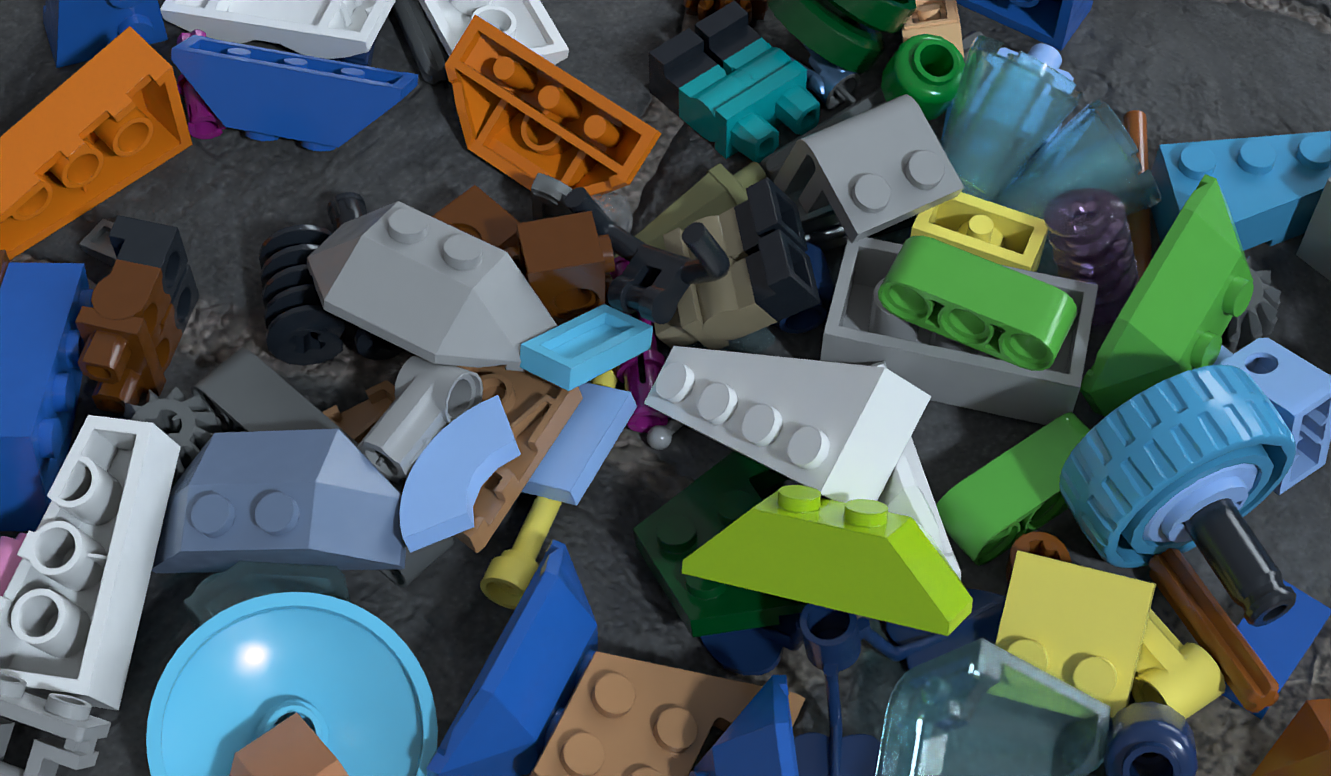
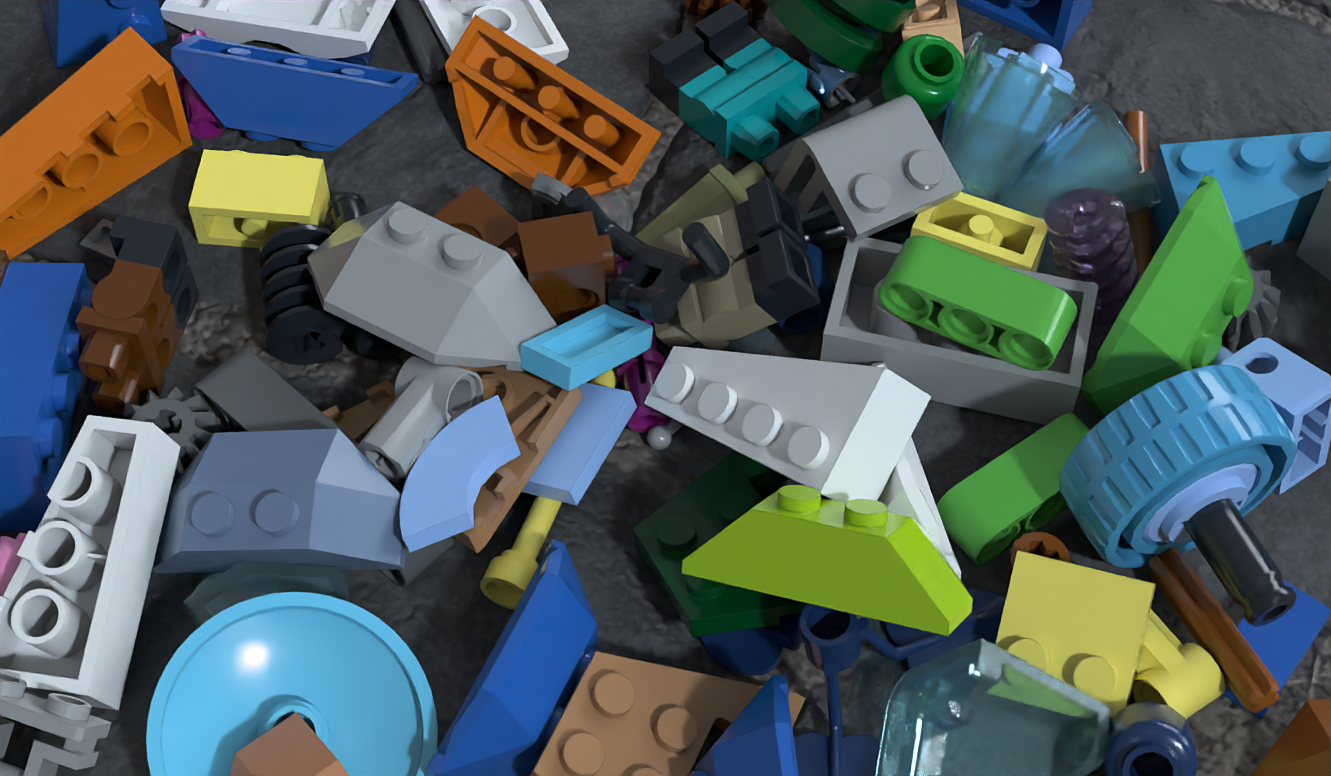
(250, 196): none -> light yellow brick

